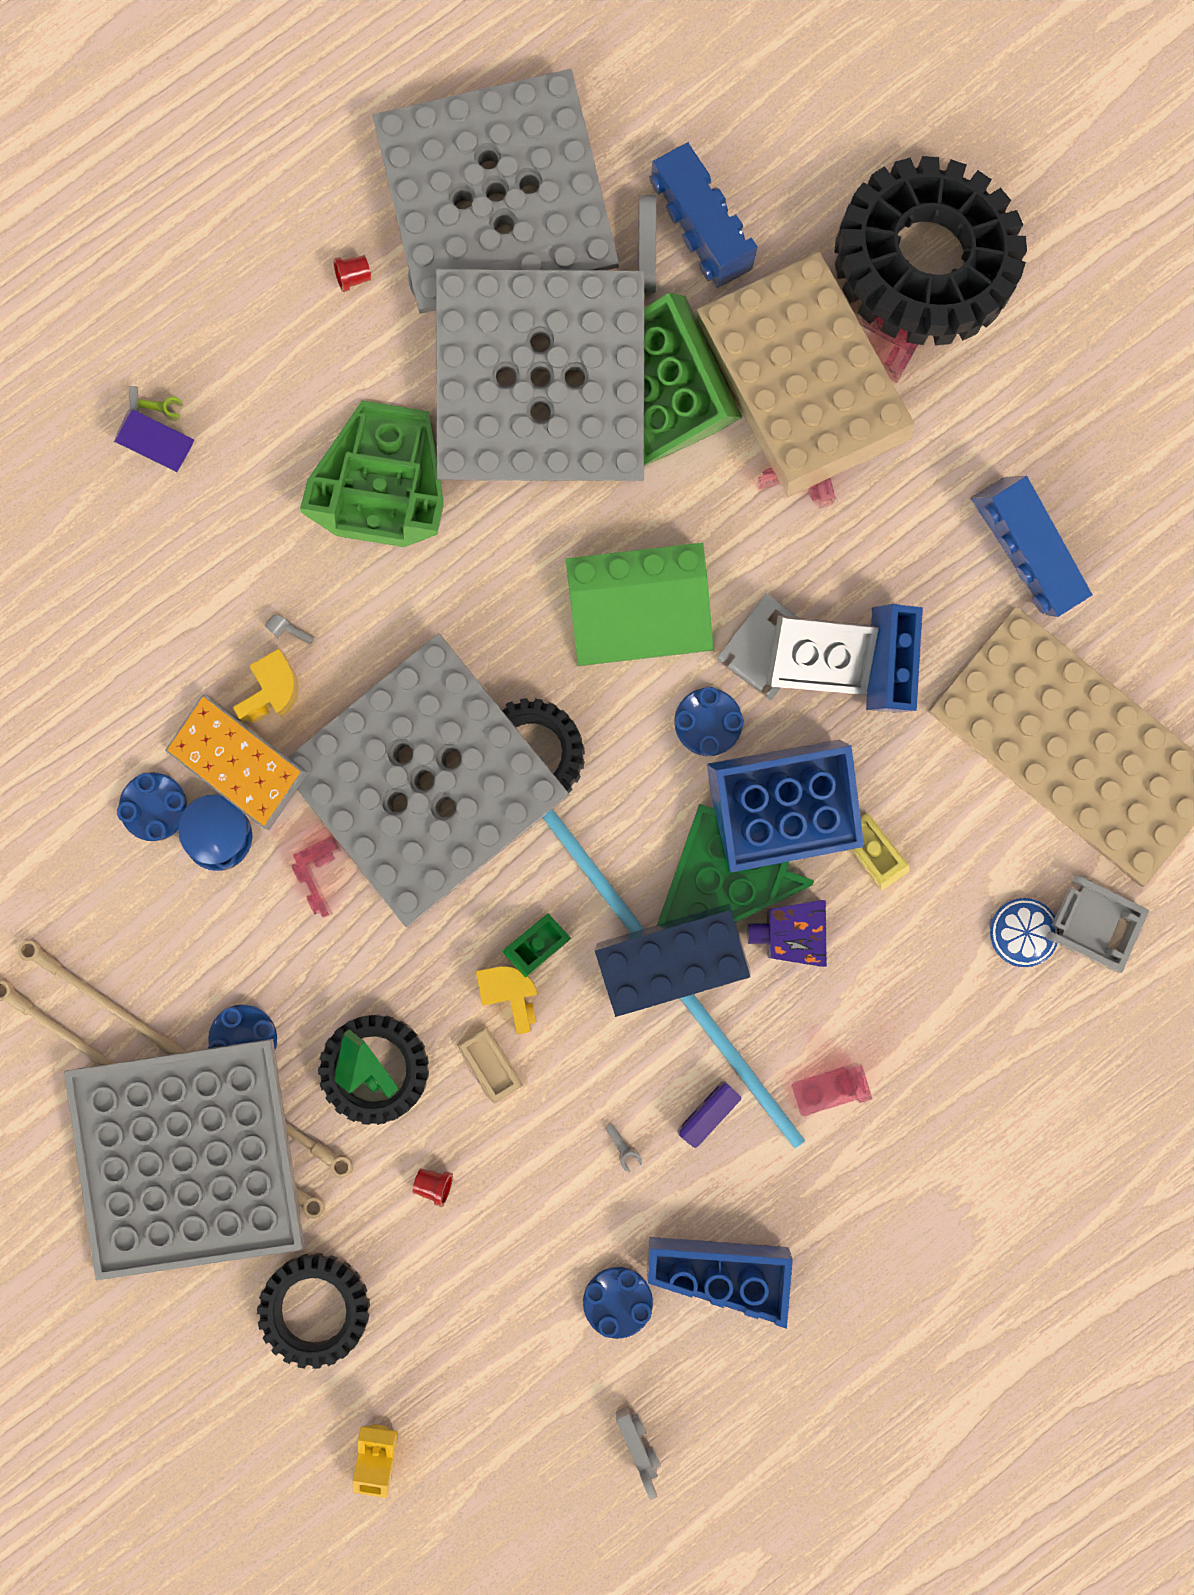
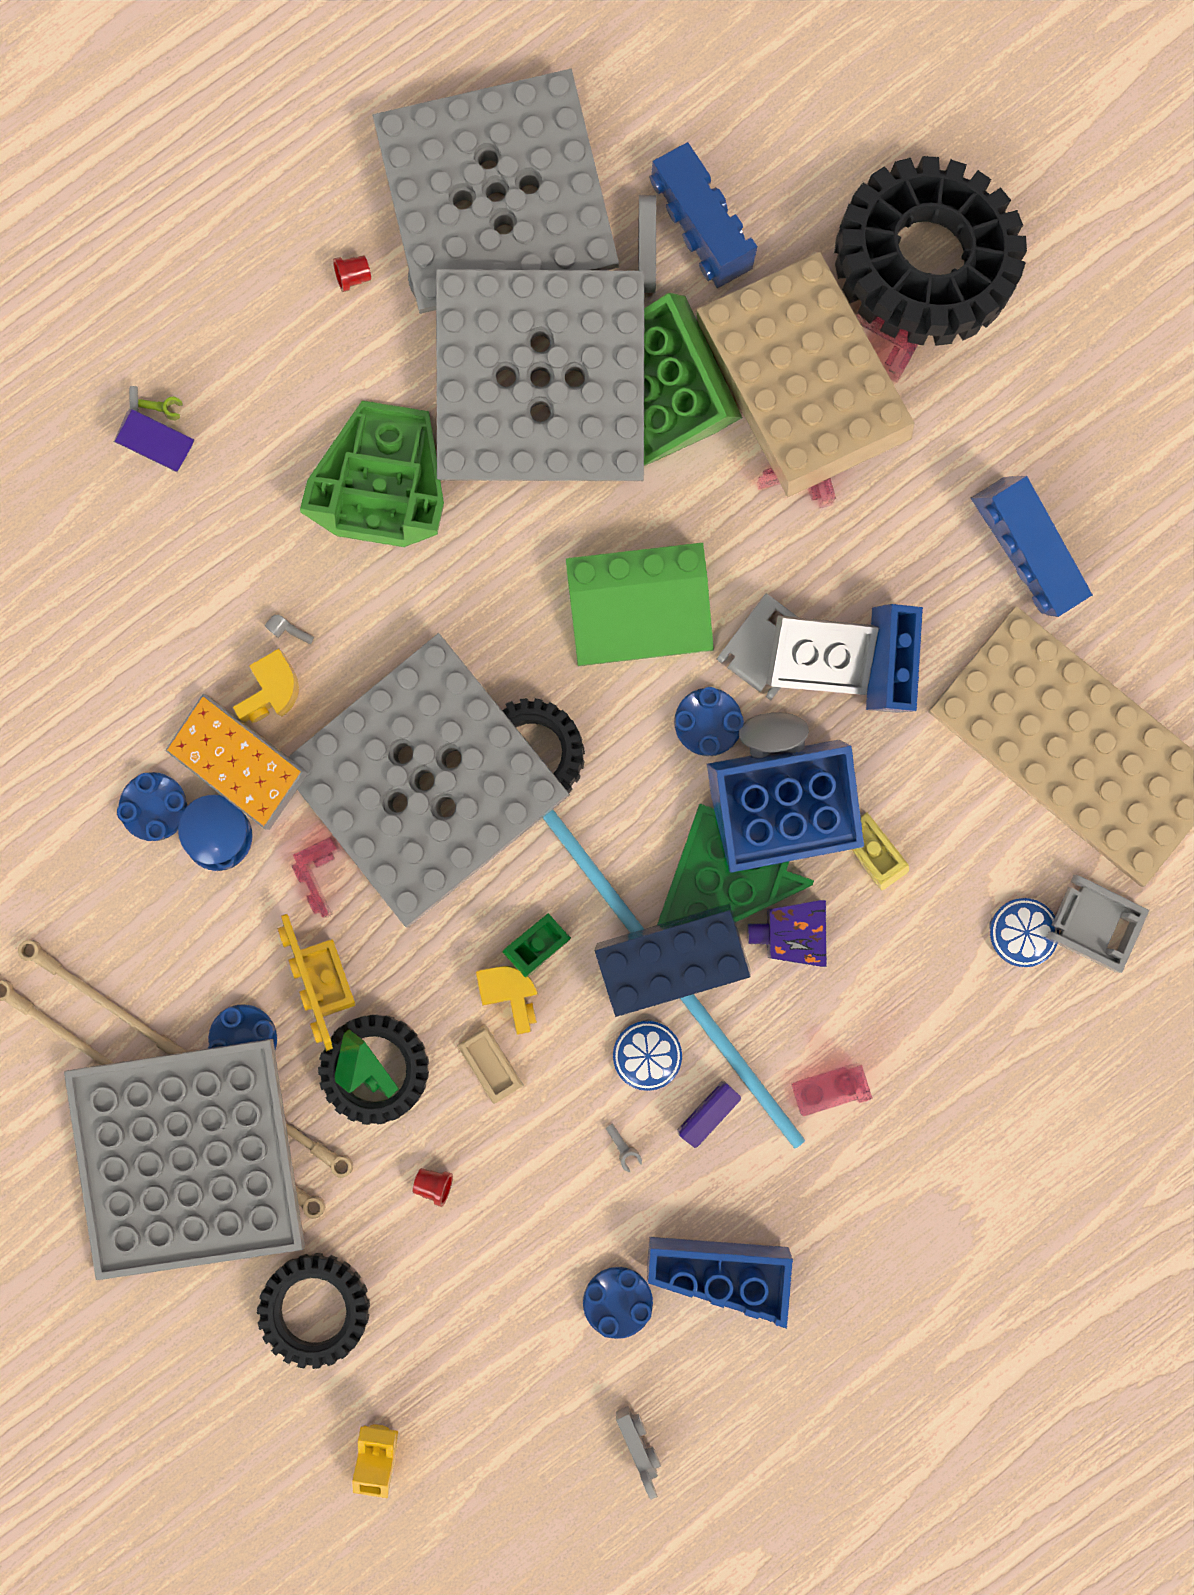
(322, 977): none -> yellow bracket
(647, 1055): none -> dish
(774, 733): none -> light grey dish

